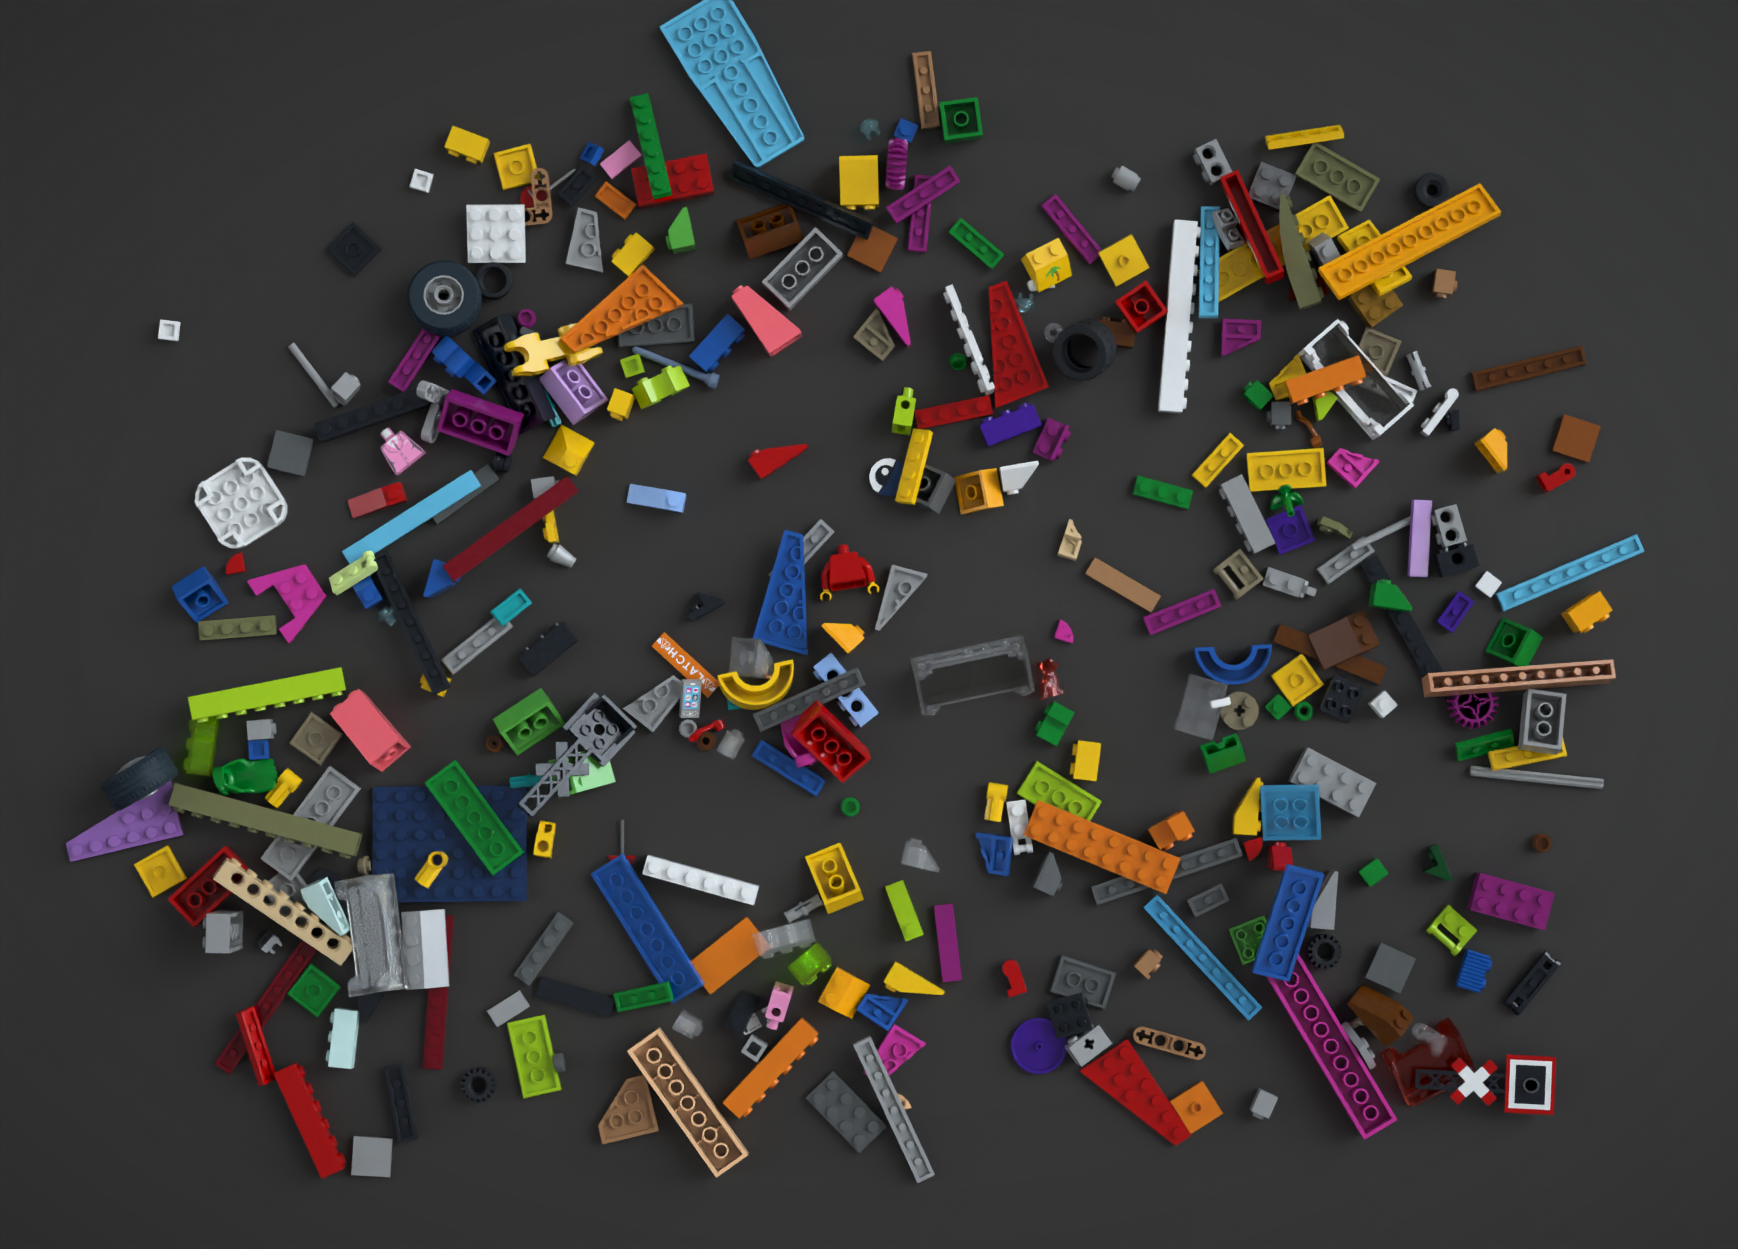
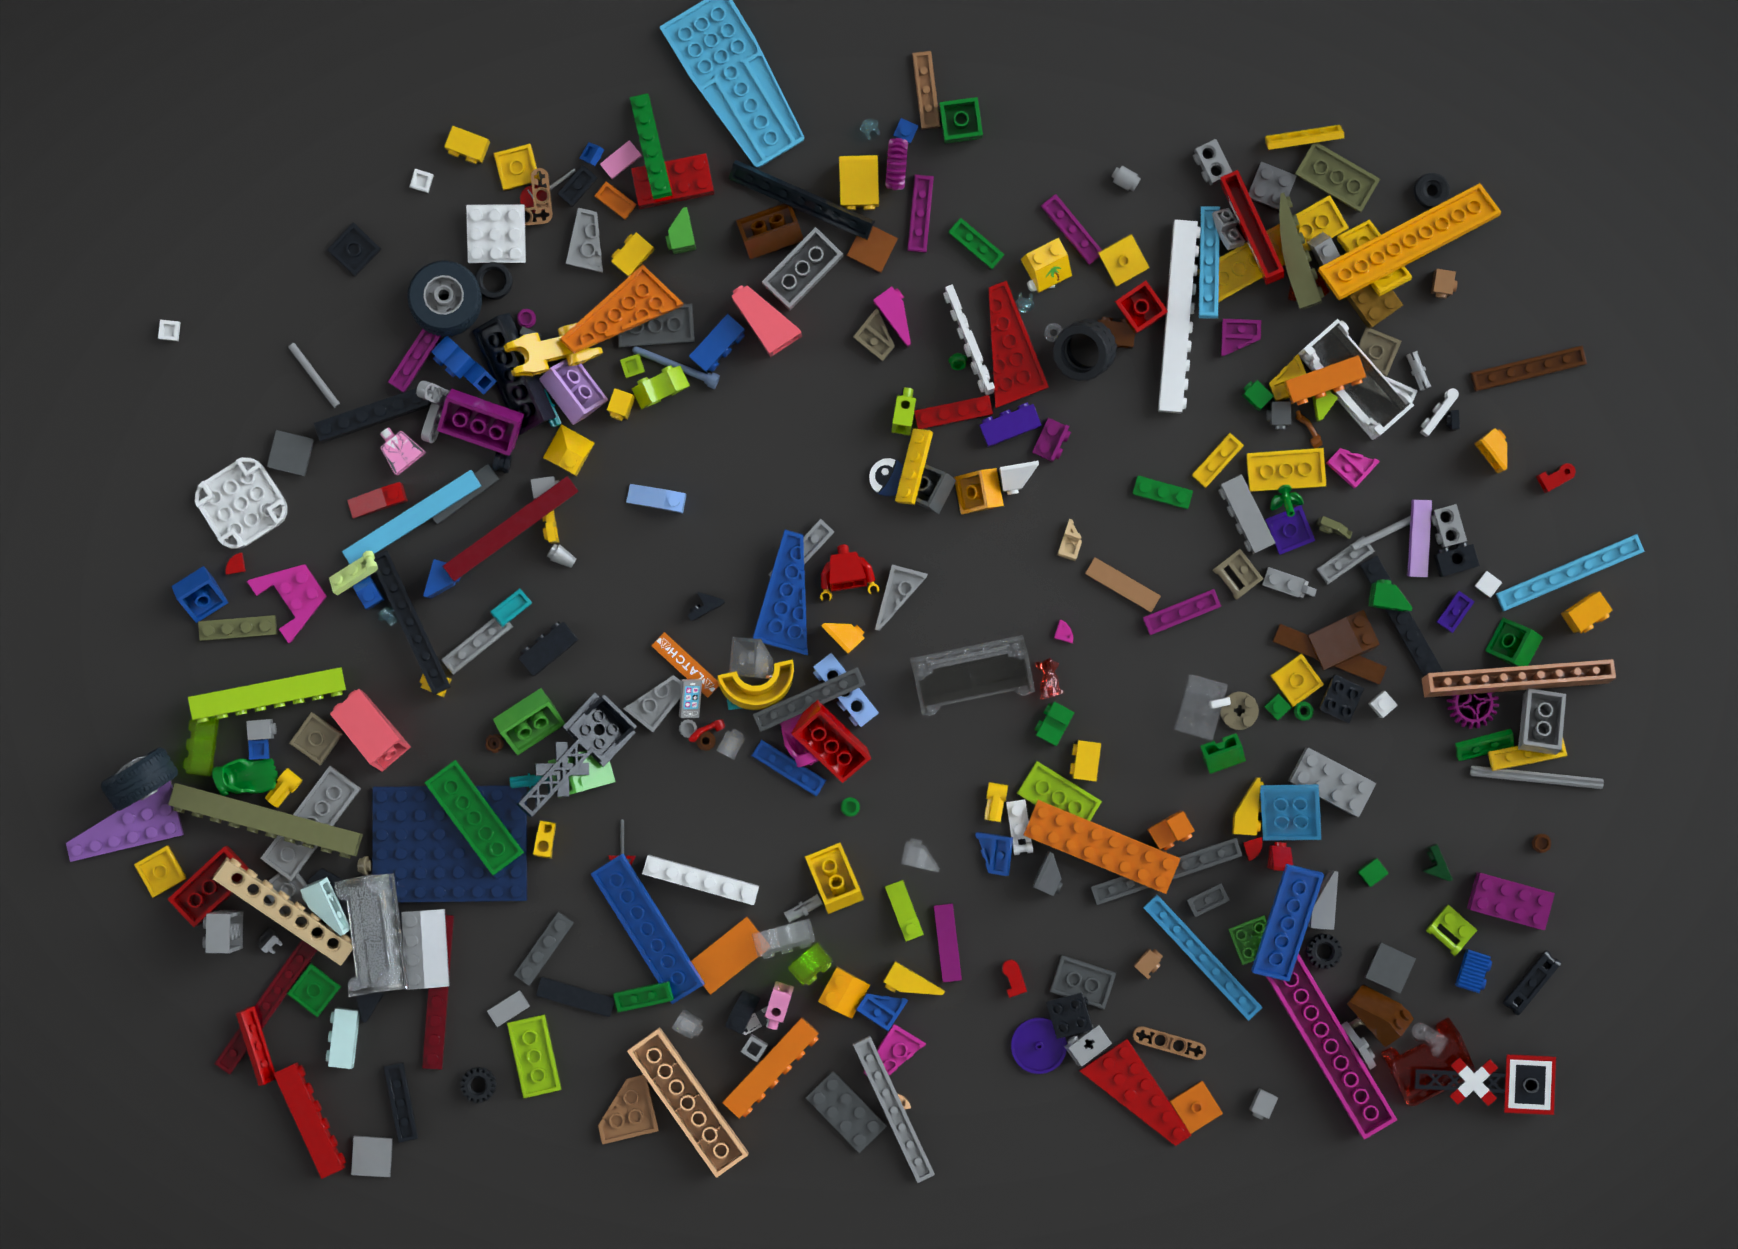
(345, 388): light grey brick -> none
(430, 869): yellow piece -> none
(559, 1063): dark grey tile -> none
(771, 459): red slope -> none
(923, 194): magenta plate -> none
(1233, 674): blue brick -> none
(1576, 438): dark orange tile -> none

